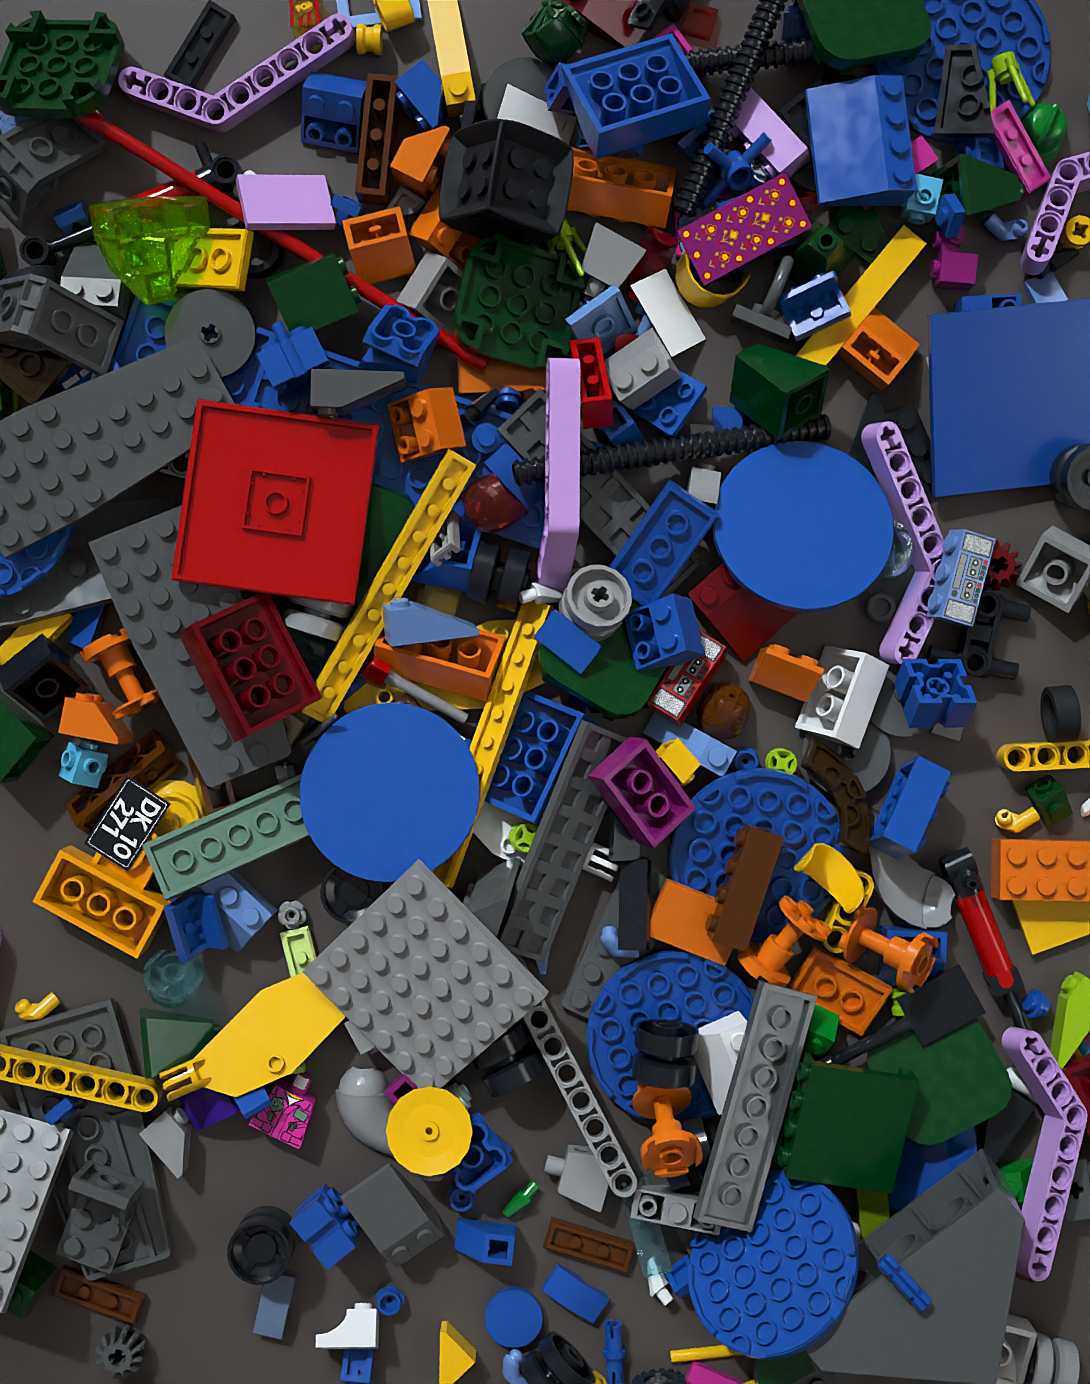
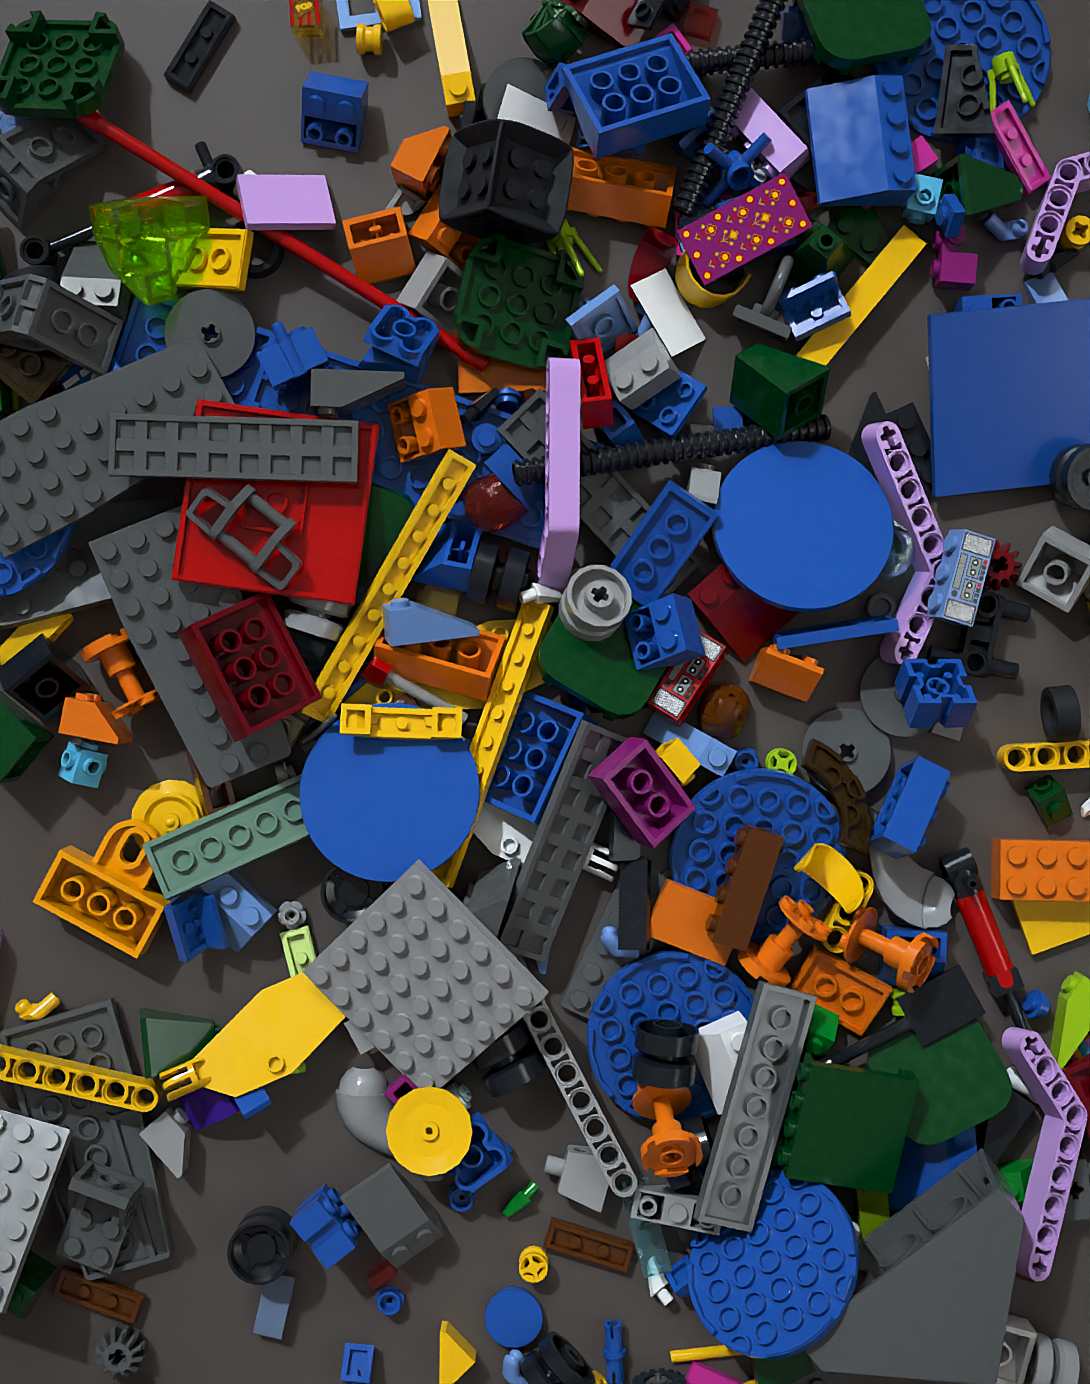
(62, 1110): blue plate -> none
(72, 213): blue tile -> none
(87, 625): blue slope -> none
(127, 823): black sticker -> none
(146, 769): reddish brown fence -> none
(172, 981): clear light blue cylinder -> none
(233, 448): none -> dark grey plate
(249, 83): lavender beam -> none
(255, 562): none -> dark grey bar
(290, 1111): dark pink torso -> none
(314, 293): dark green slope -> none
(347, 208): blue tile -> none
(356, 1331): white arch -> none
(377, 140): reddish brown brick -> none
(381, 1274): none -> clear red tile
(401, 723): none -> yellow slope
(421, 97): blue slope -> none
(450, 539): light grey tile -> none
(486, 1241): blue slope -> none
(528, 830): lime wheel -> none
(533, 1271): none -> yellow wheel
(567, 642): blue slope -> none
(574, 1293): blue slope -> none
(608, 260): light grey torso -> none
(834, 631): none -> blue tile
(843, 696): white slope -> none
(878, 349): orange slope -> none
(904, 1282): blue axle -> none
(1014, 822): yellow arm -> none
(1046, 129): green piece -> none

